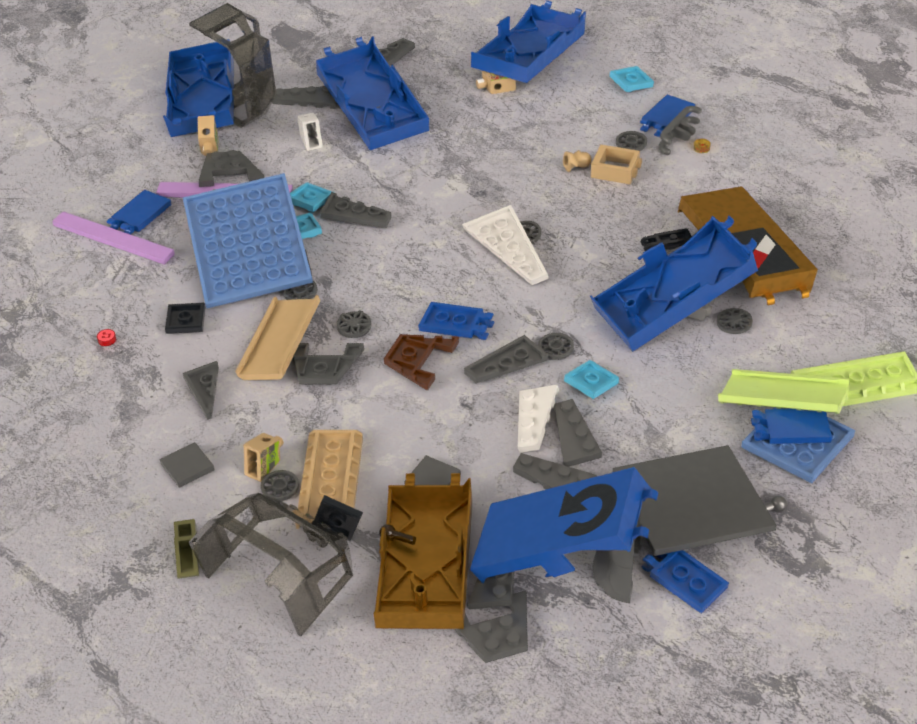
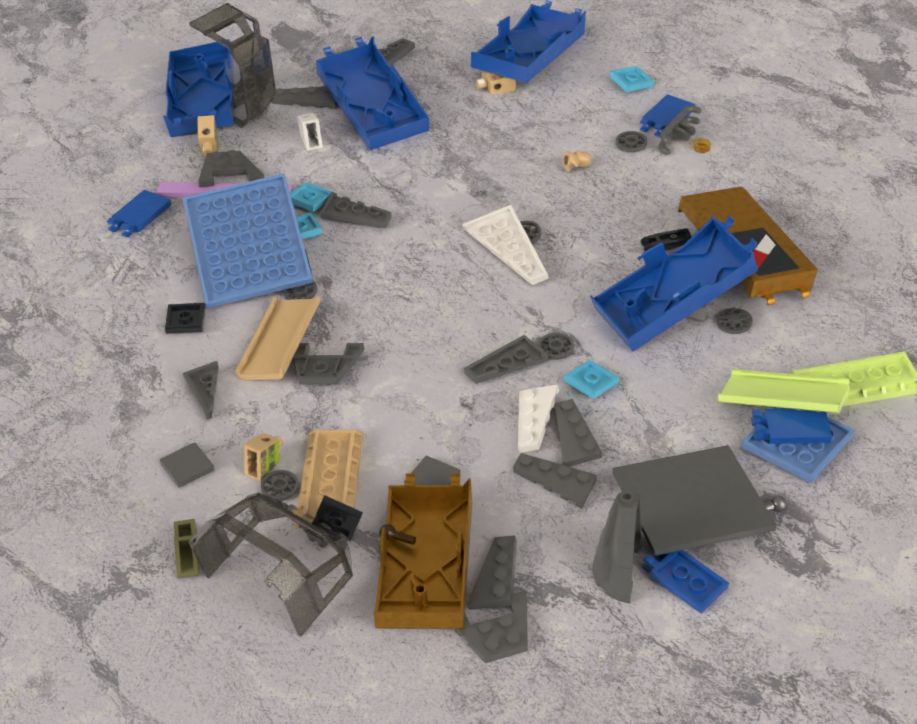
(106, 337): tile -> none
(113, 237): lavender tile -> none
(354, 324): dark grey wheel -> none
(412, 351): reddish brown wing -> none
(456, 320): blue tile -> none
(560, 521): blue piece -> none
(614, 173): tan window -> none

